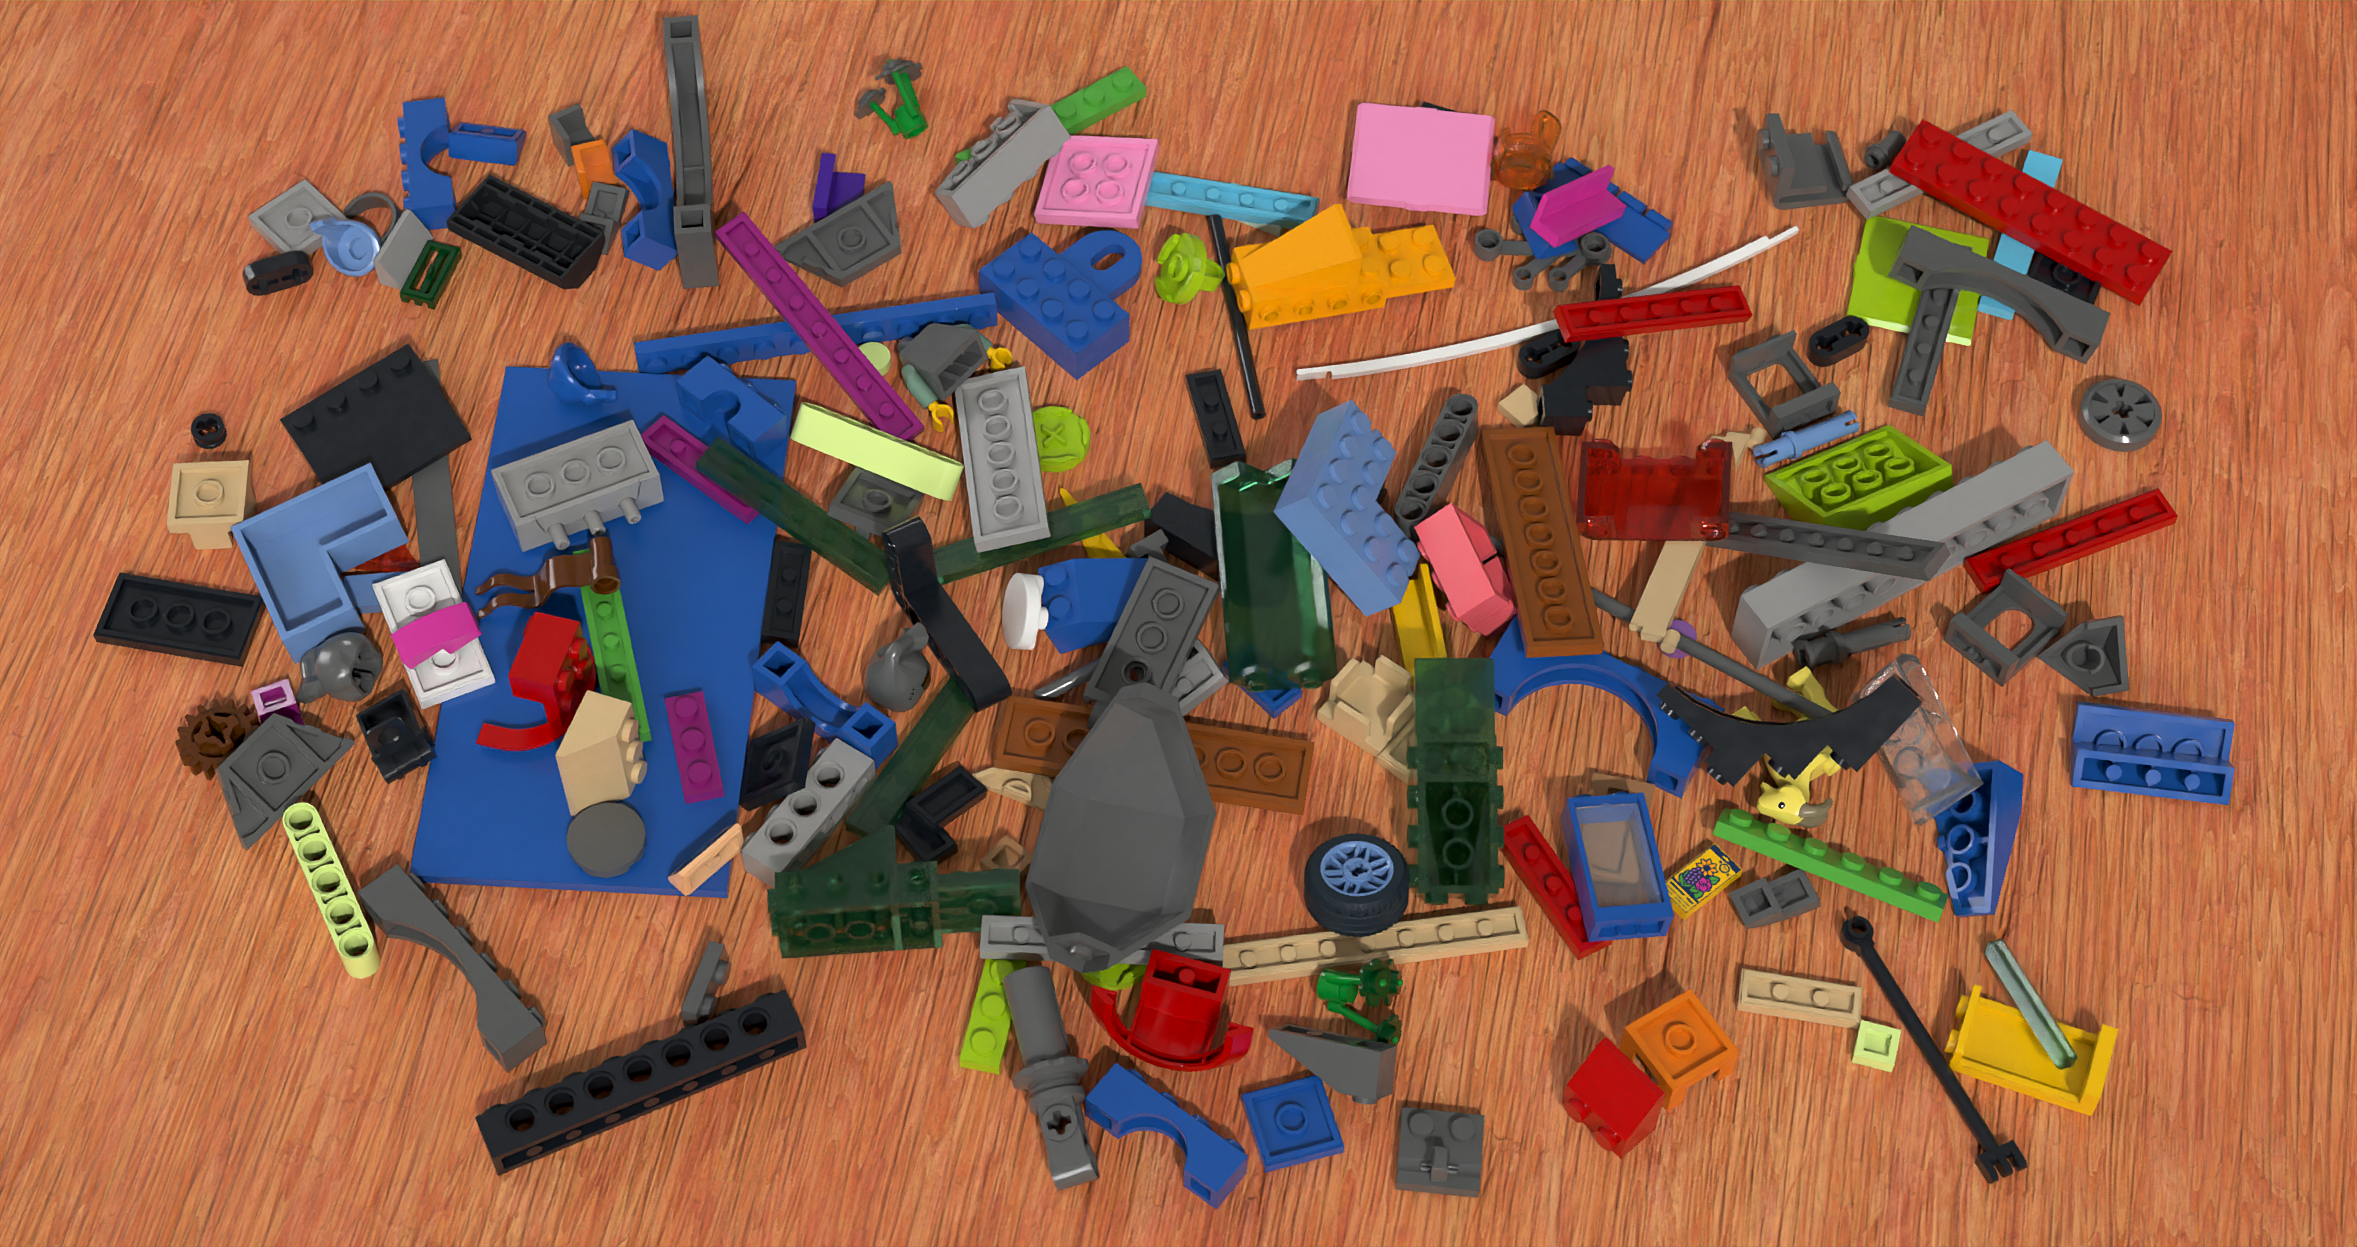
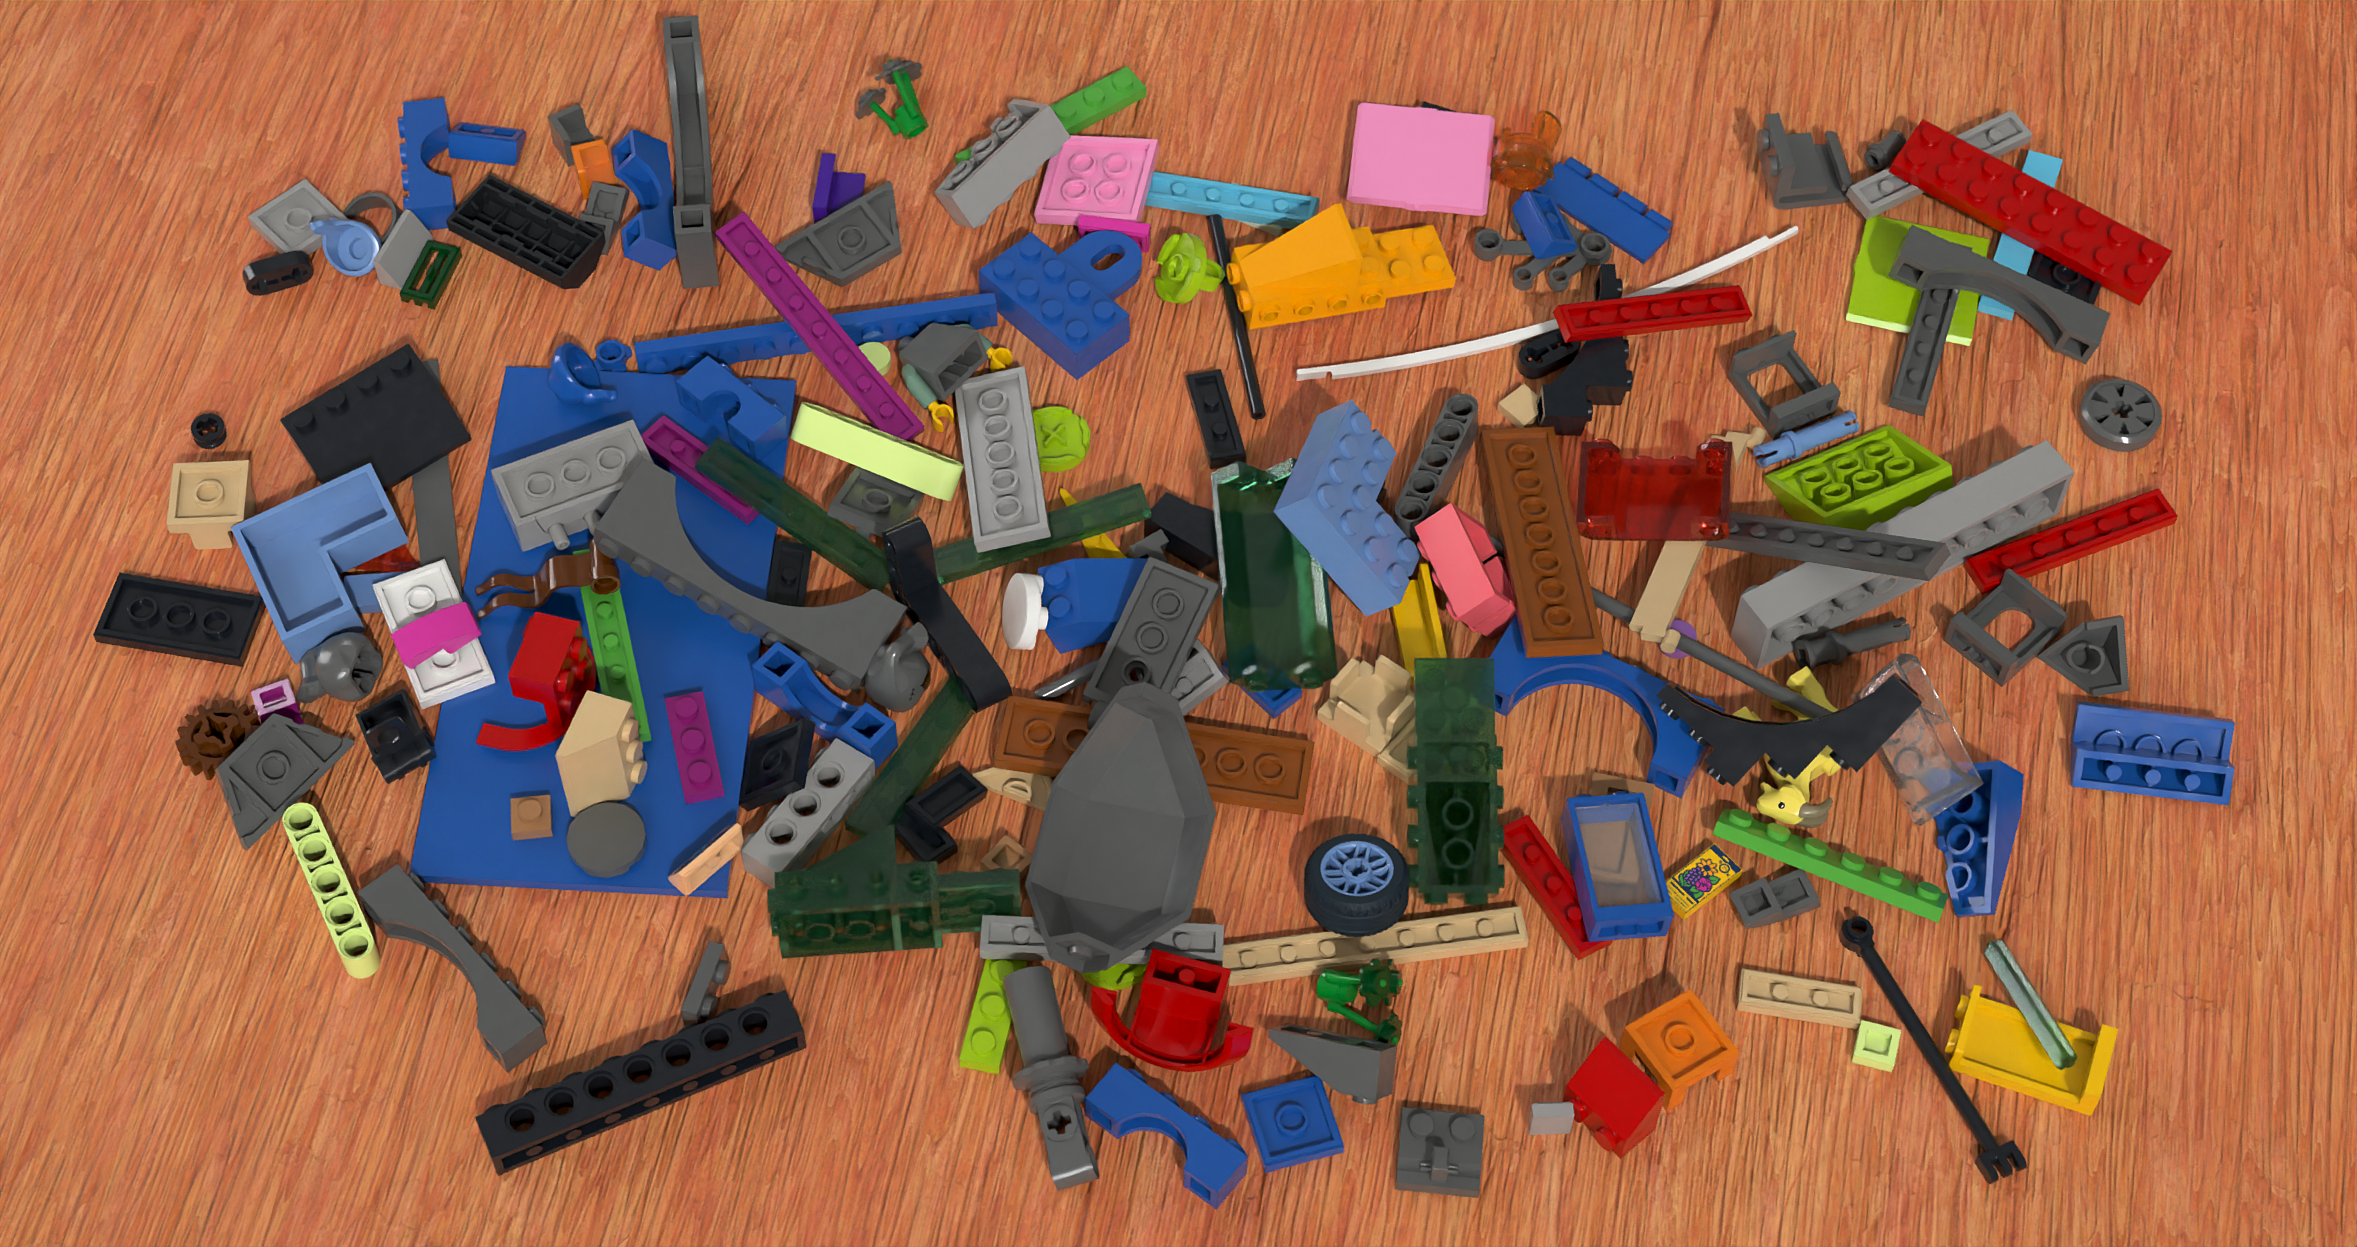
(531, 817): none -> medium nougat plate
(612, 350): none -> blue plate
(648, 535): none -> dark grey arch
(1137, 231): none -> dark pink tile
(1551, 1118): none -> light grey tile
(1577, 208): dark pink panel -> none
(1841, 345): black beam -> none

